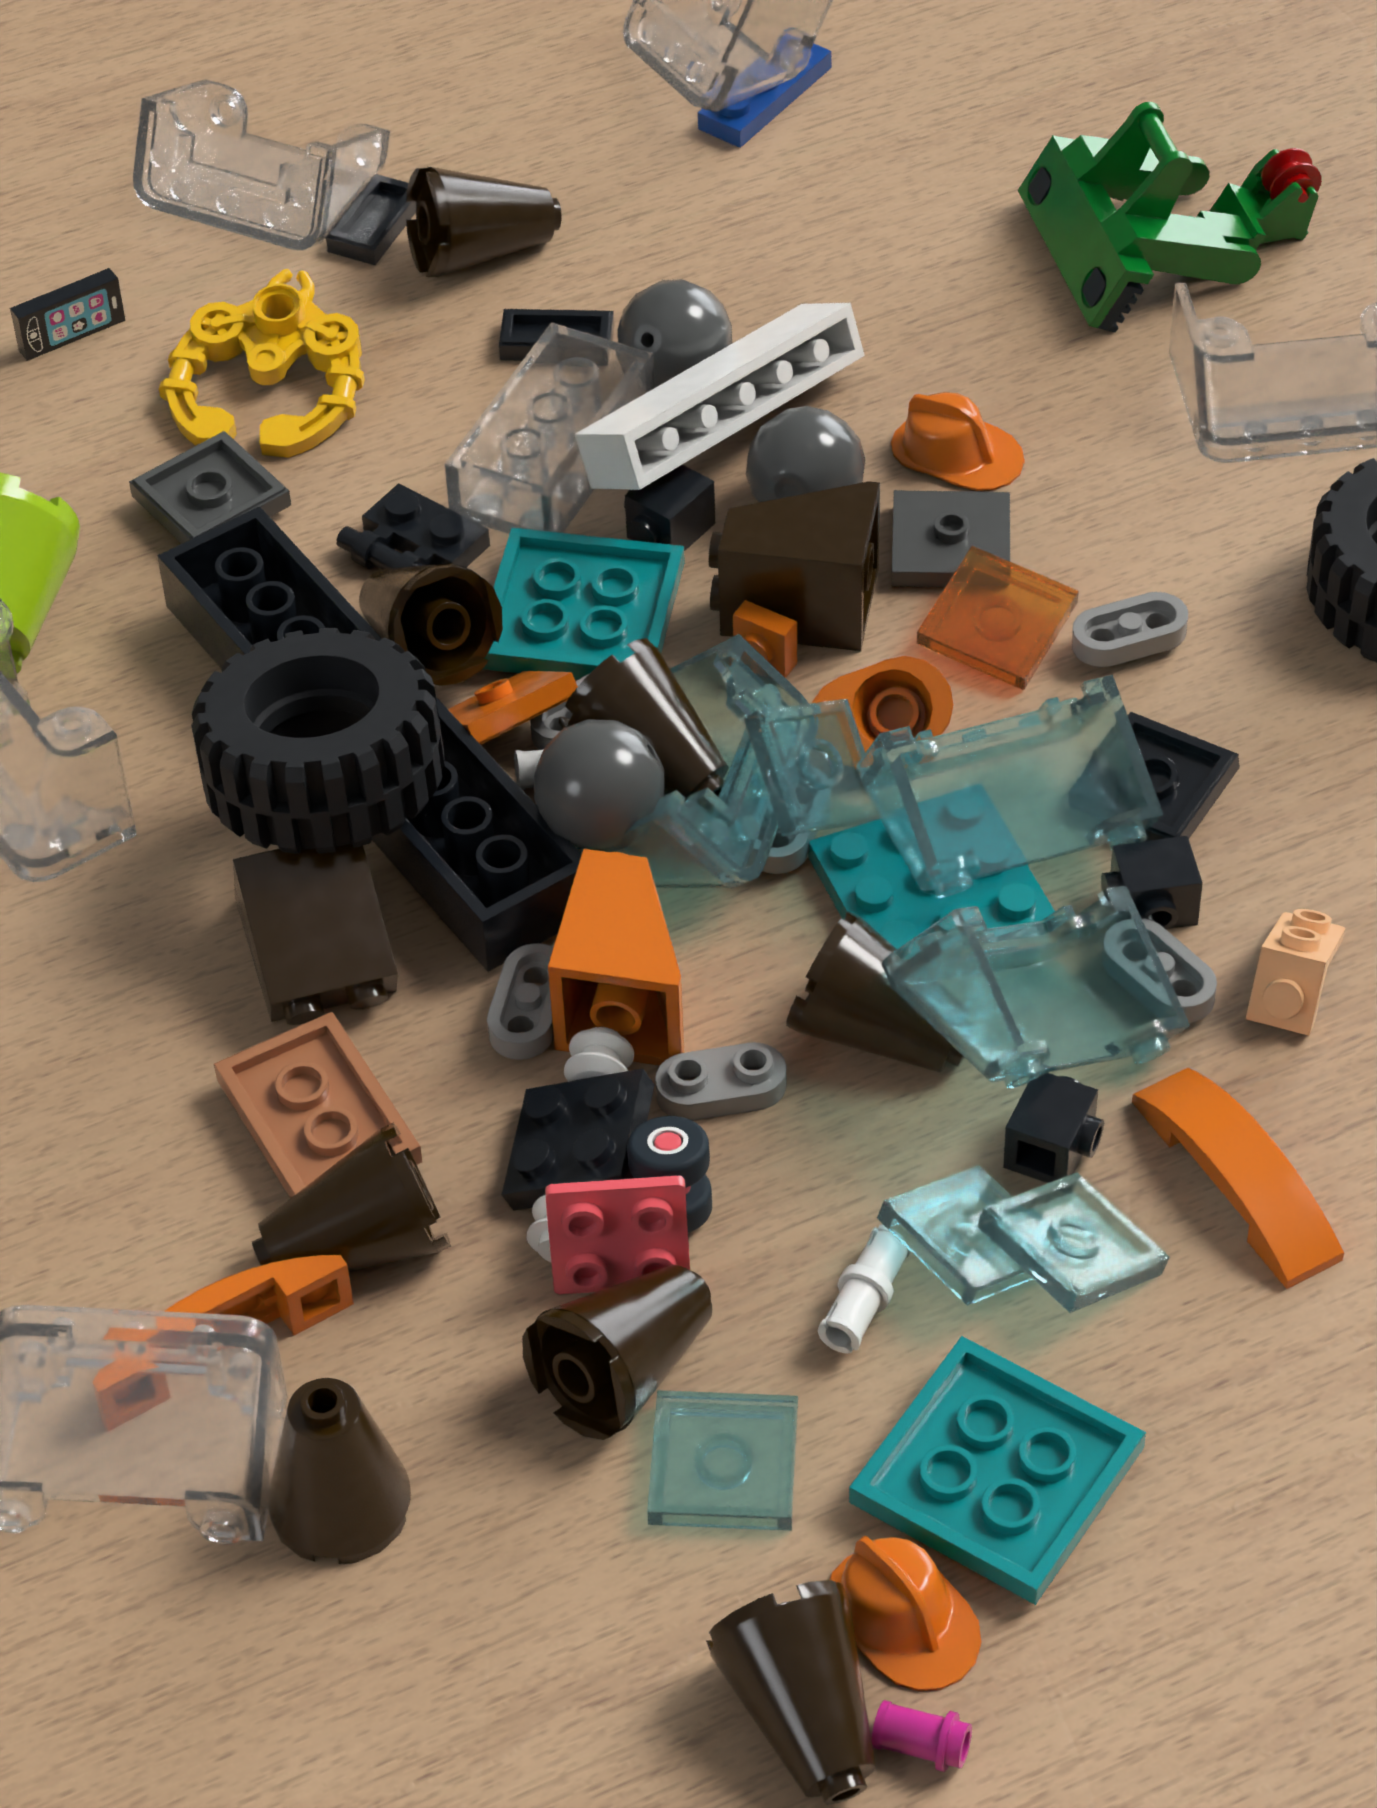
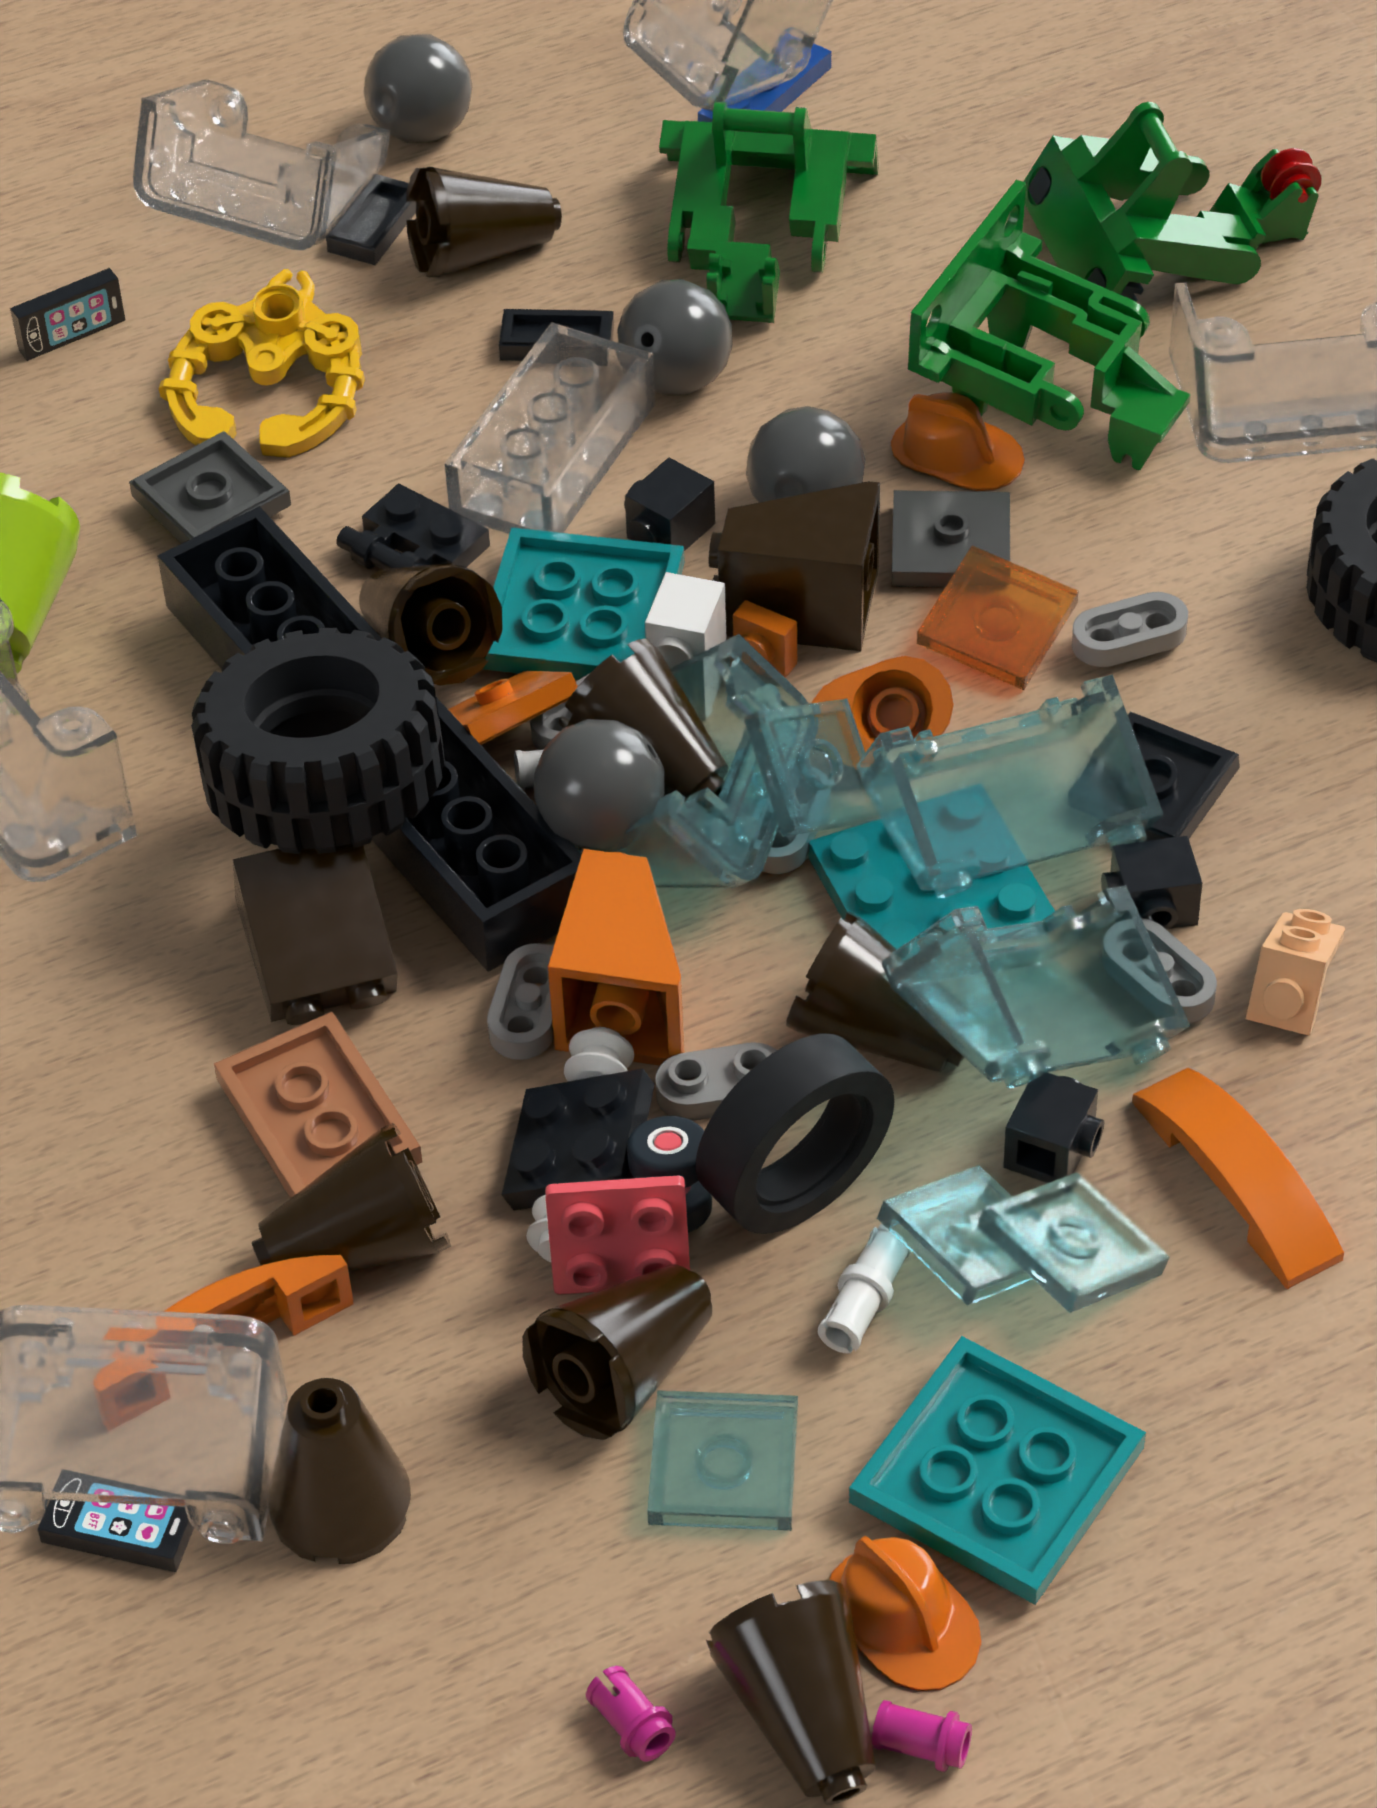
(119, 1531): none -> tile
(418, 88): none -> dark grey piece
(643, 1728): none -> dark pink pin
(686, 617): none -> white brick
(719, 396): white brick -> none
(745, 273): none -> green container
(767, 1105): none -> black tyre
(1005, 282): none -> green container

